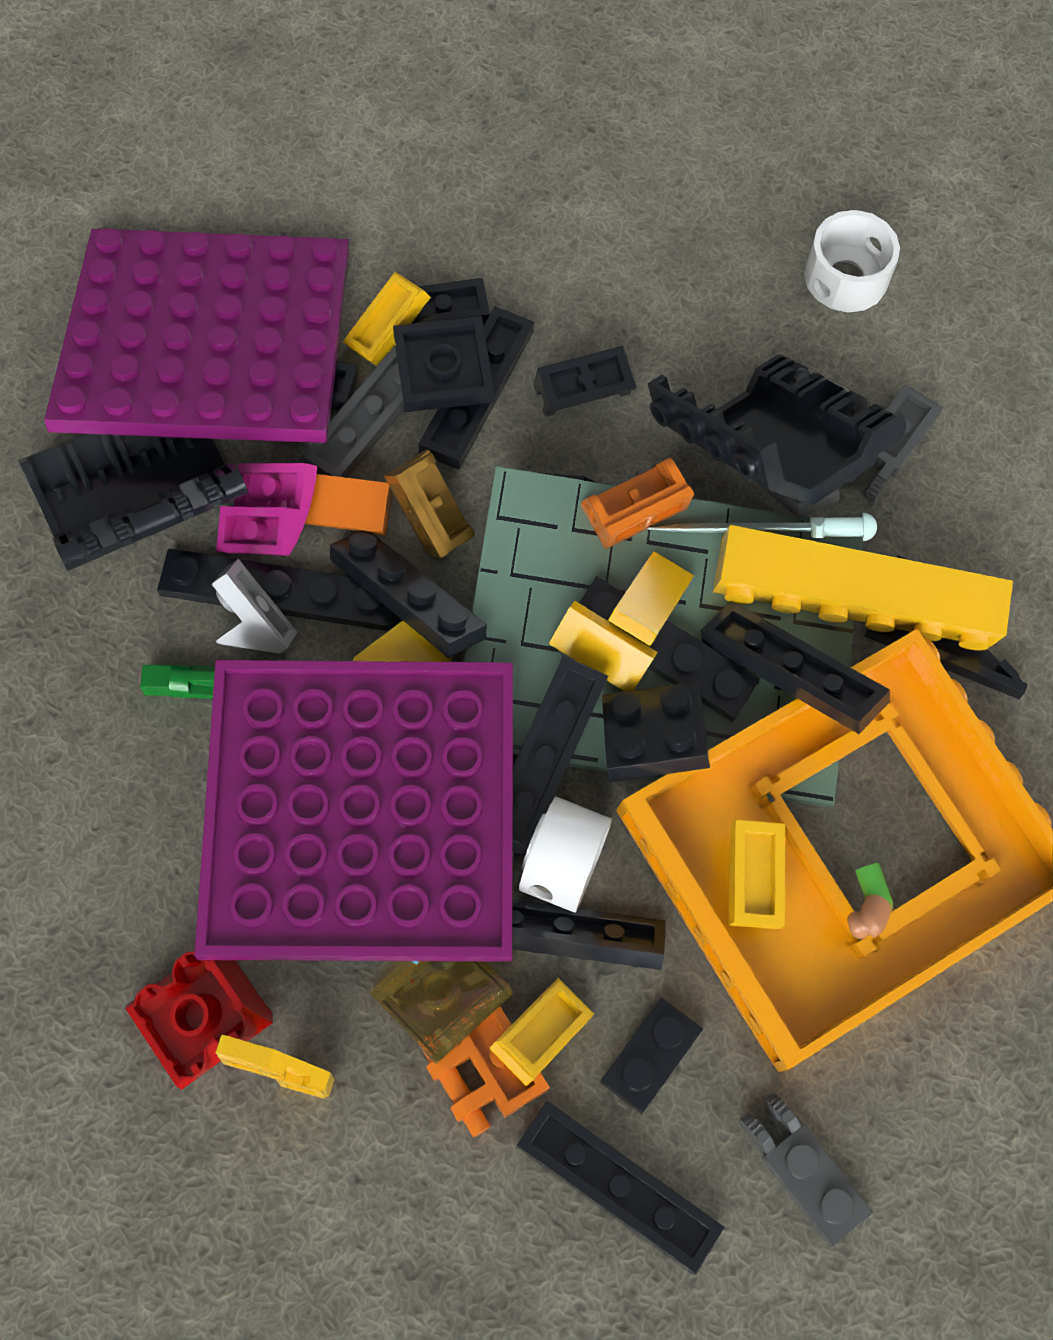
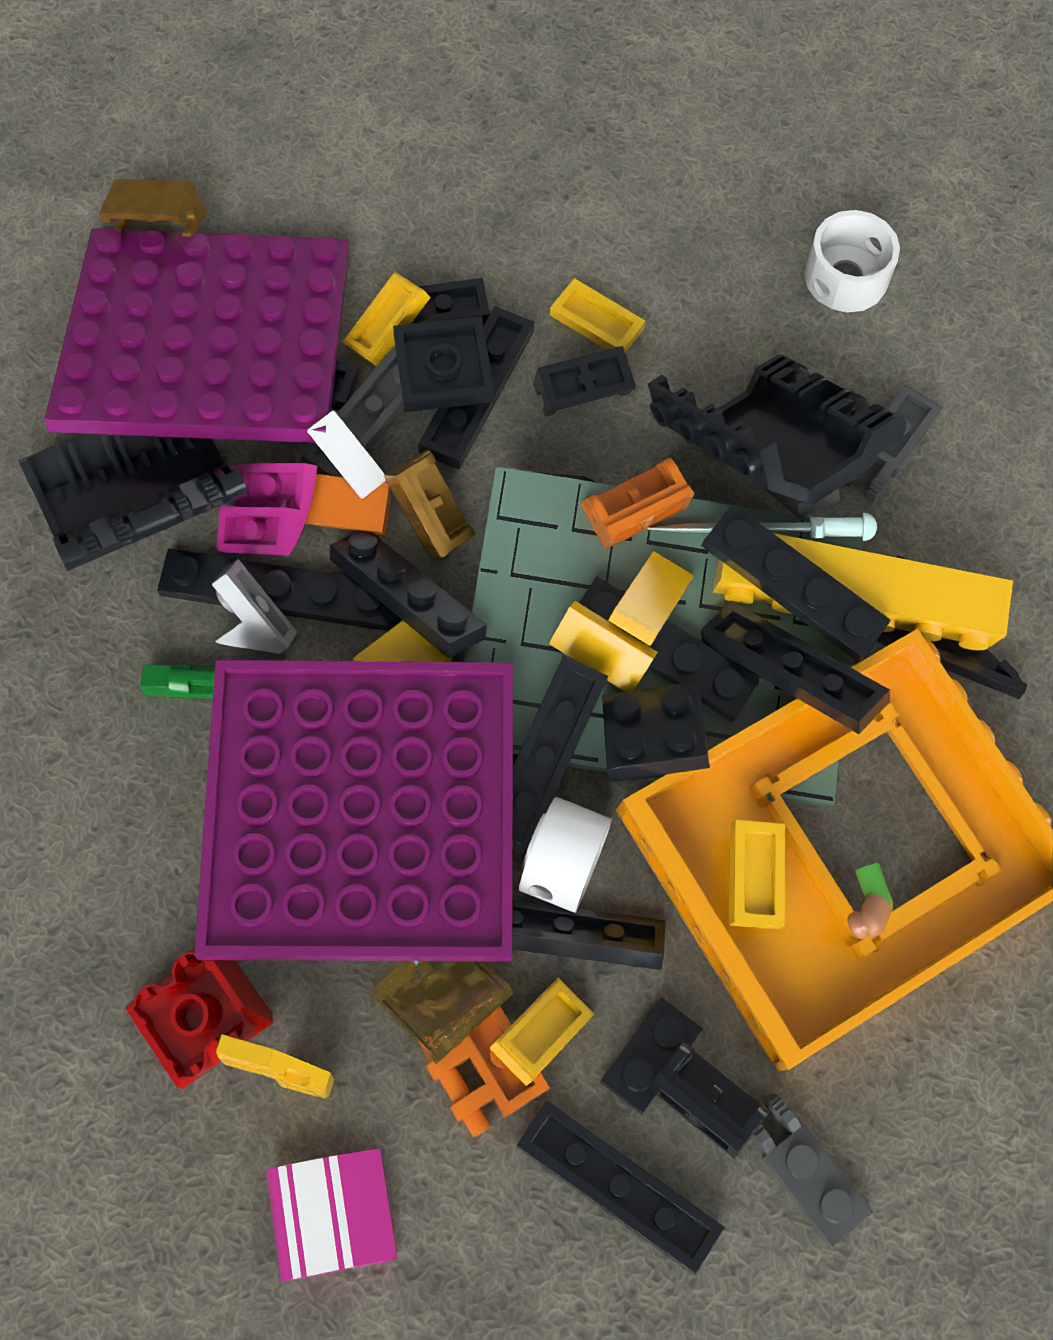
(154, 202): none -> pearl gold hinge
(330, 1214): none -> slope
(347, 455): none -> white sticker
(596, 316): none -> yellow tile
(709, 1100): none -> black hinge
(796, 583): none -> black plate

